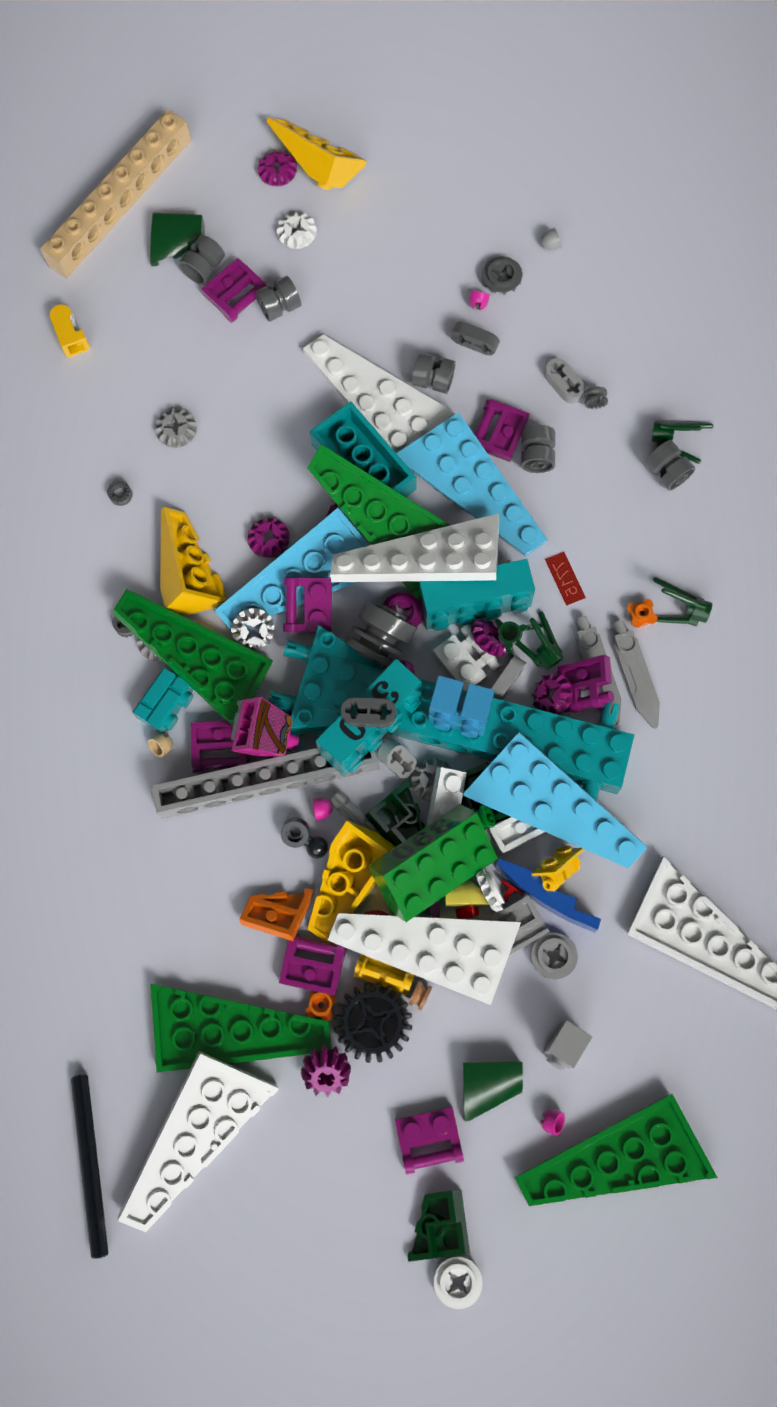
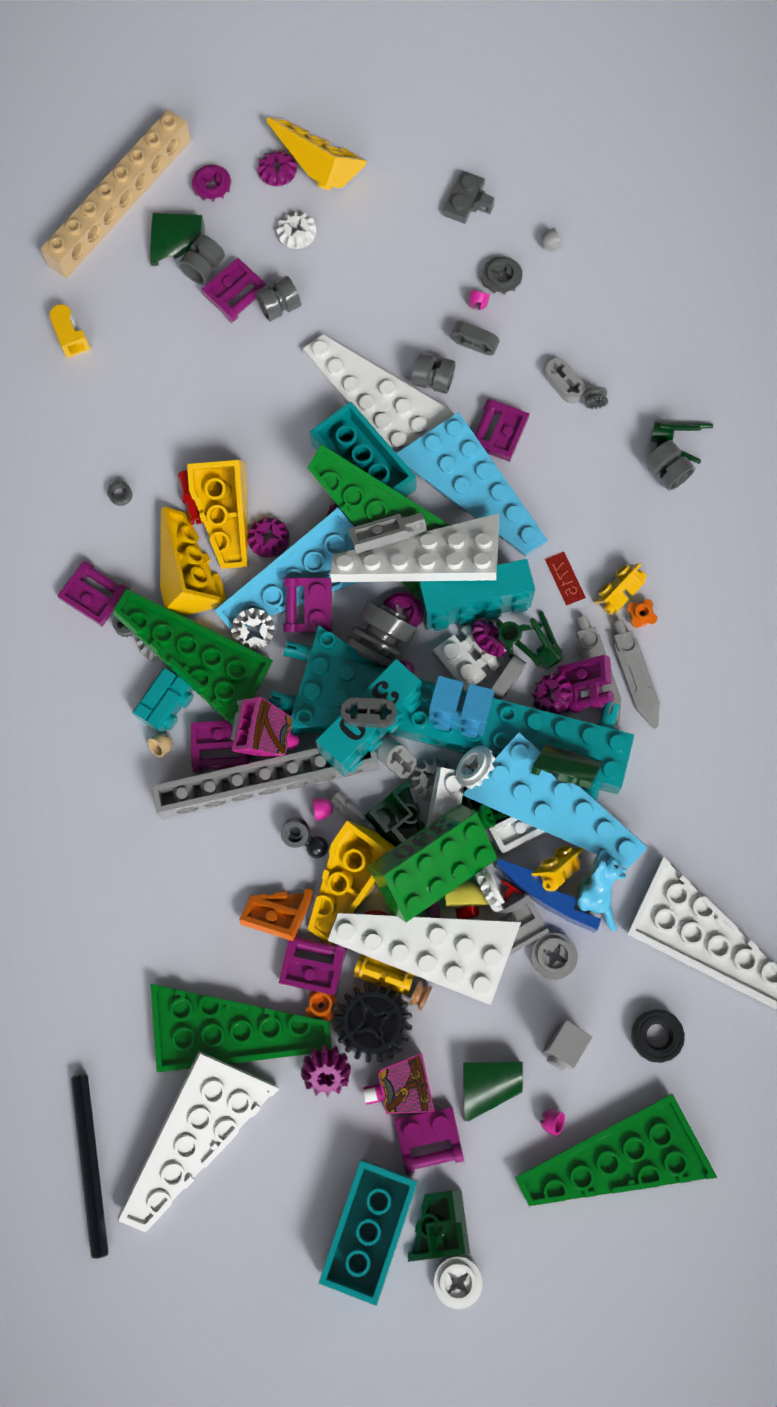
(89, 600): none -> magenta plate
(186, 431): light grey gear -> none
(186, 498): none -> red pin
(207, 175): none -> magenta gear
(222, 501): none -> yellow wedge
(368, 1232): none -> teal brick
(386, 531): none -> light grey hinge
(402, 1088): none -> torso
(467, 197): none -> dark grey hinge
(479, 758): none -> white gear
(539, 448): dark grey wheel -> none
(567, 765): none -> dark green slope
(596, 891): none -> medium azure animal
(612, 593): none -> yellow hinge
(675, 1031): none -> black tyre
(696, 608): dark green plant -> none

